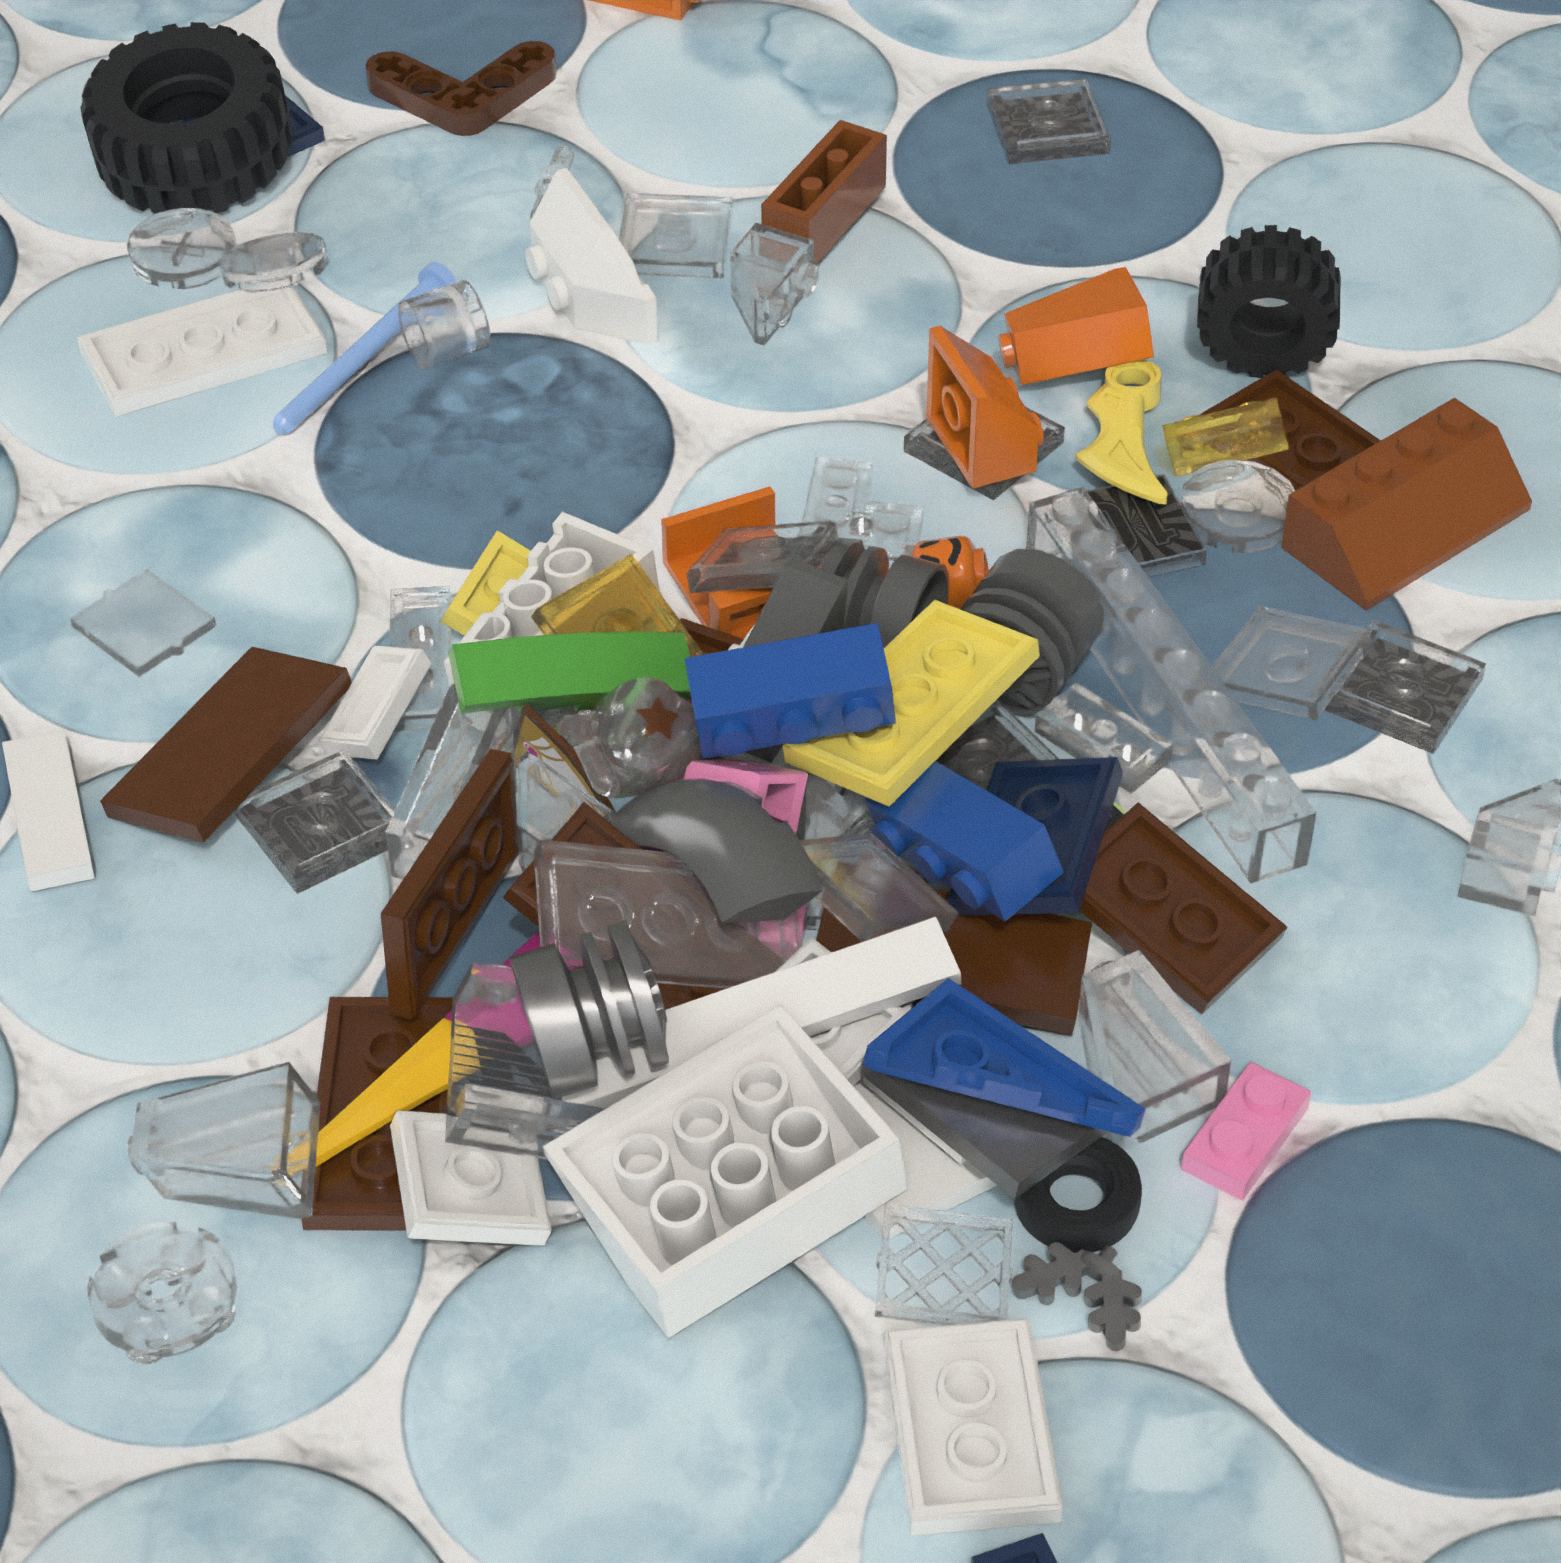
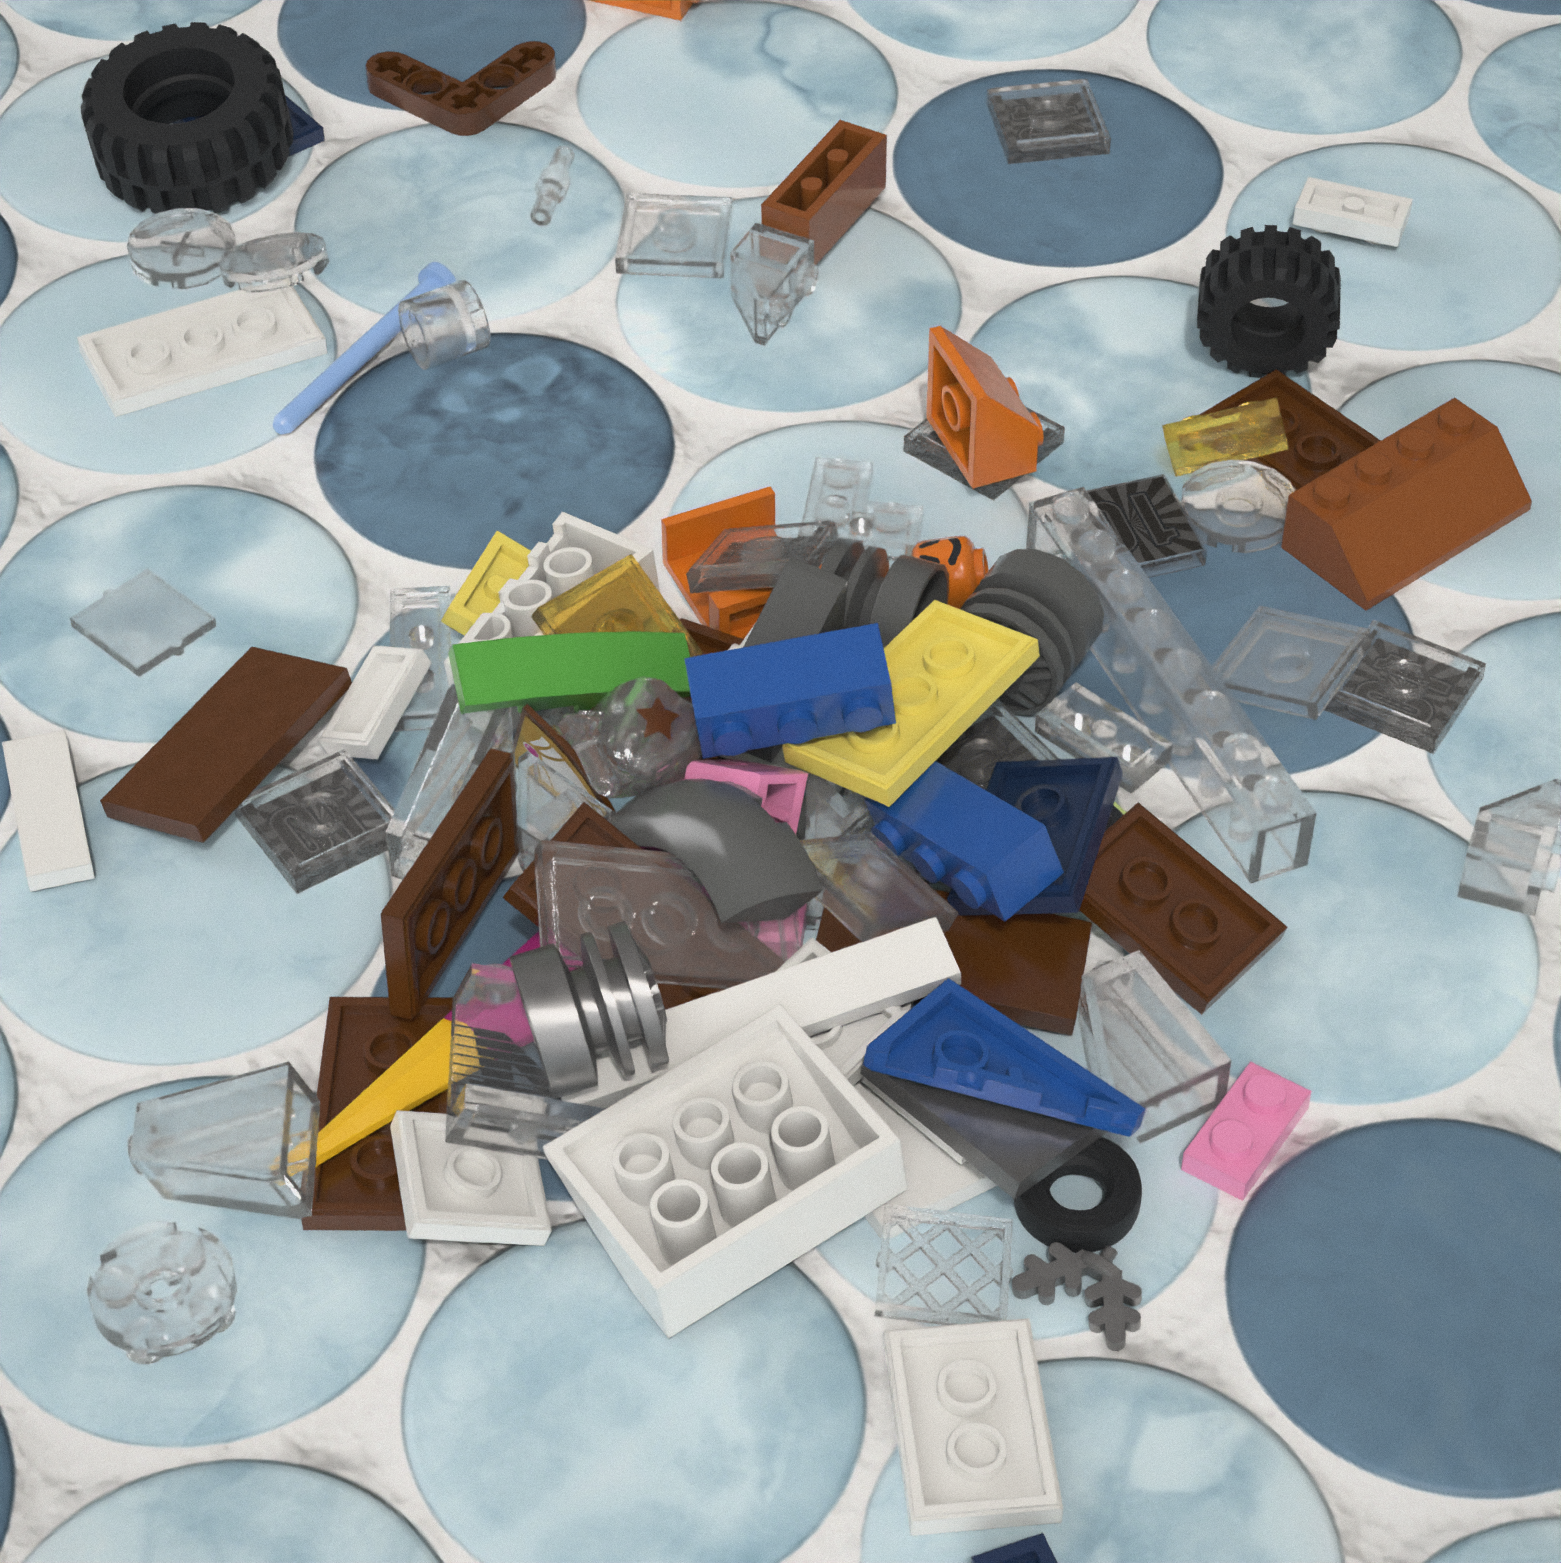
(588, 266): white wedge -> none
(1078, 329): orange slope -> none
(1119, 449): light yellow piece -> none
(1352, 212): none -> white plate

